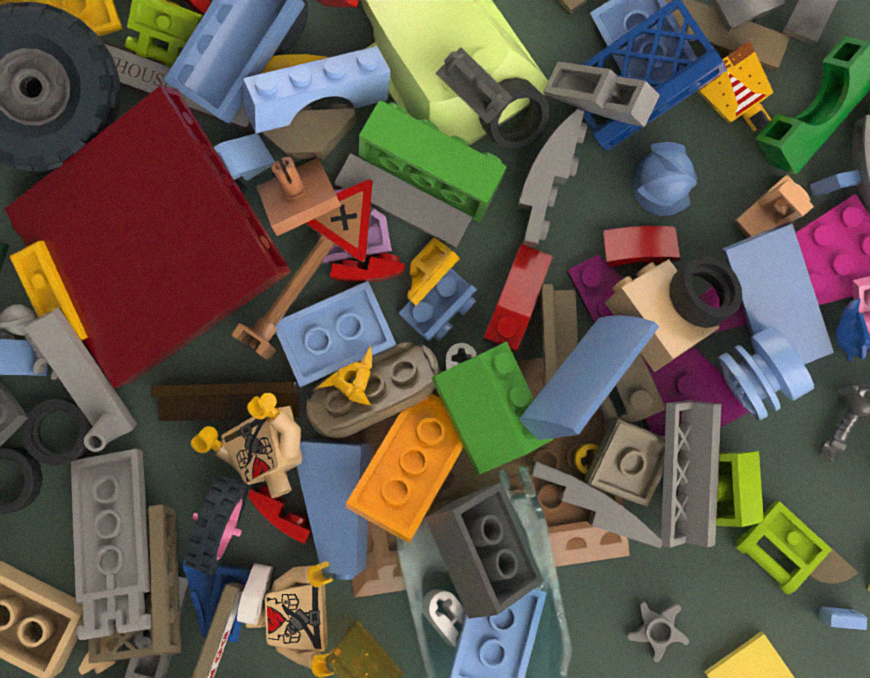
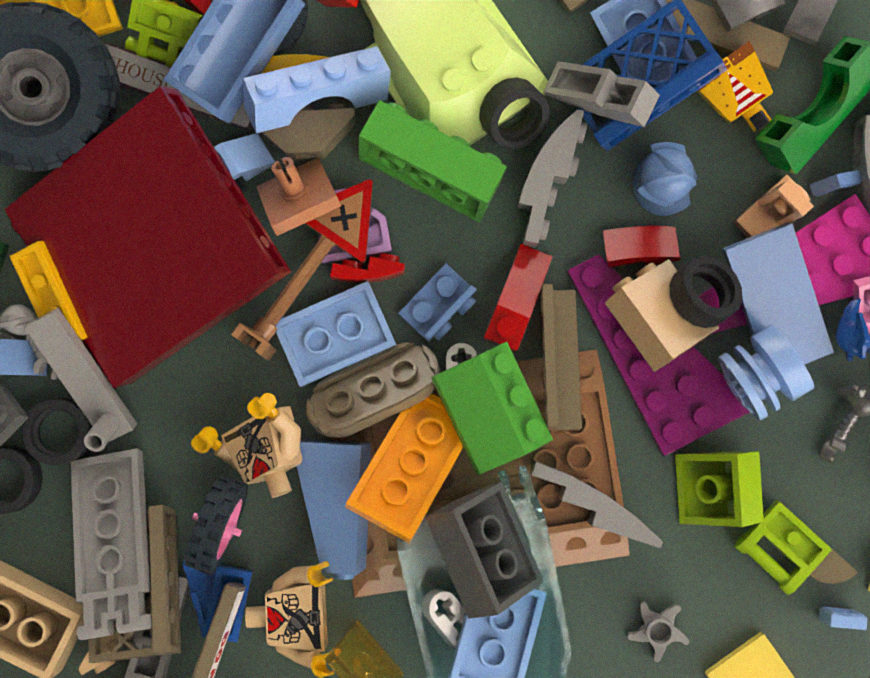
(220, 400): dark brown fence -> none
(254, 594): white beam -> none
(293, 524): red slope -> none
(354, 390): yellow piece -> none
(406, 201): light grey tile -> none
(429, 269): yellow tile -> none
(473, 85): dark grey hinge -> none
(580, 453): yellow bush -> none
(587, 376): medium blue slope -> none
(628, 462): dark tan tile -> none
(637, 393): dark tan plate -> none
(694, 473): light grey fence -> none

